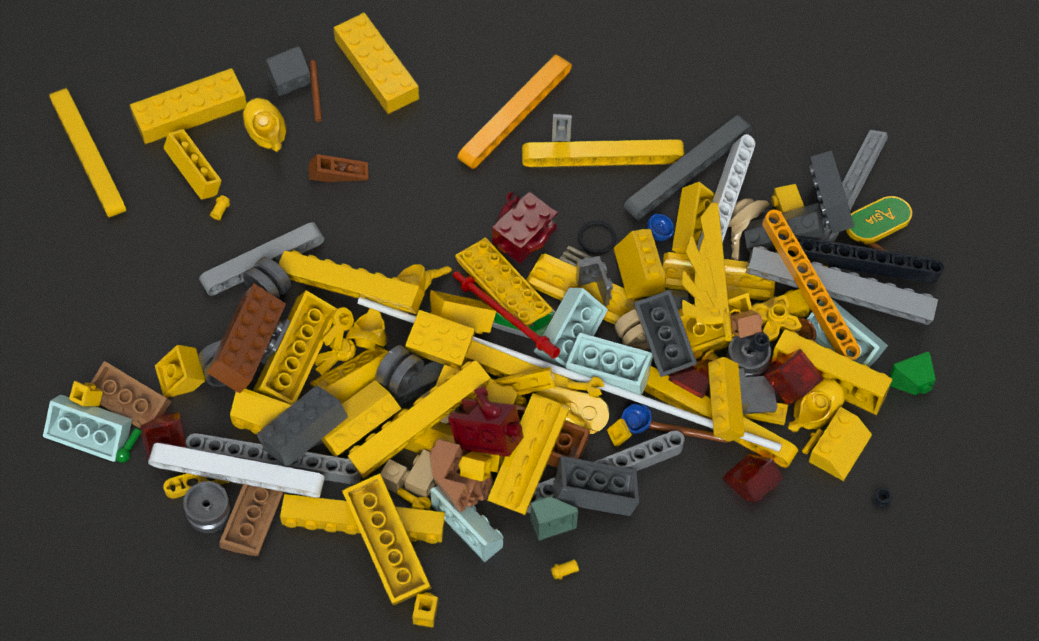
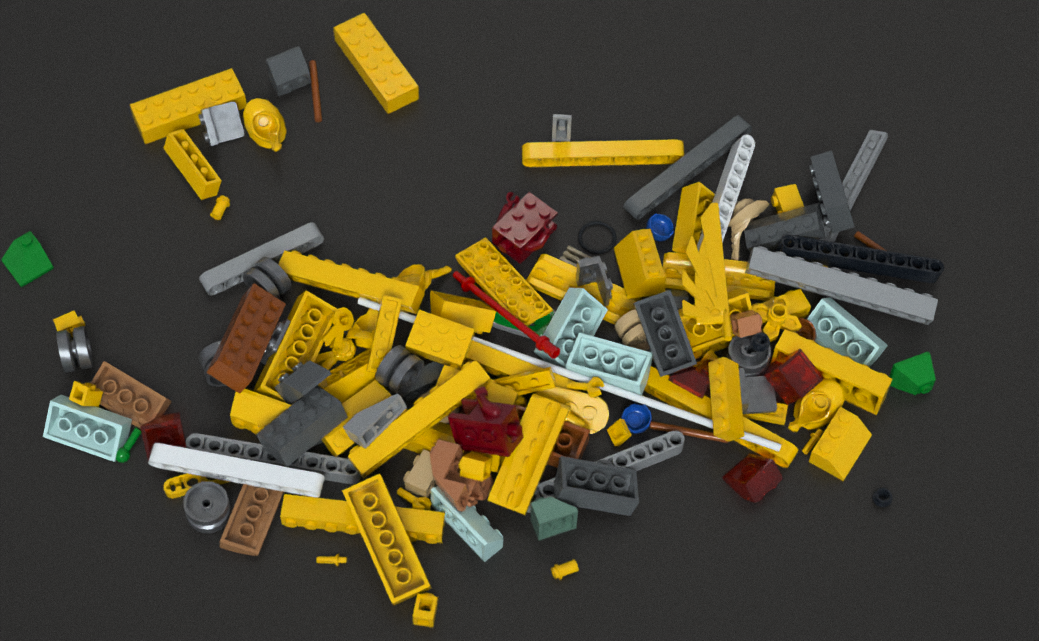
(26, 259): none -> green slope
(68, 322): none -> yellow brick
(78, 348): none -> flat silver wheel
(87, 153): yellow beam -> none
(179, 371): yellow slope -> none
(221, 123): none -> bracket
(301, 381): none -> dark grey slope
(331, 559): none -> yellow piece
(337, 169): dark orange slope -> none
(372, 421): none -> light grey slope
(384, 331): none -> yellow tile
(393, 475): tan brick -> none
(514, 111): light orange beam -> none
(810, 276): light orange beam -> none
(880, 219): green tile -> none

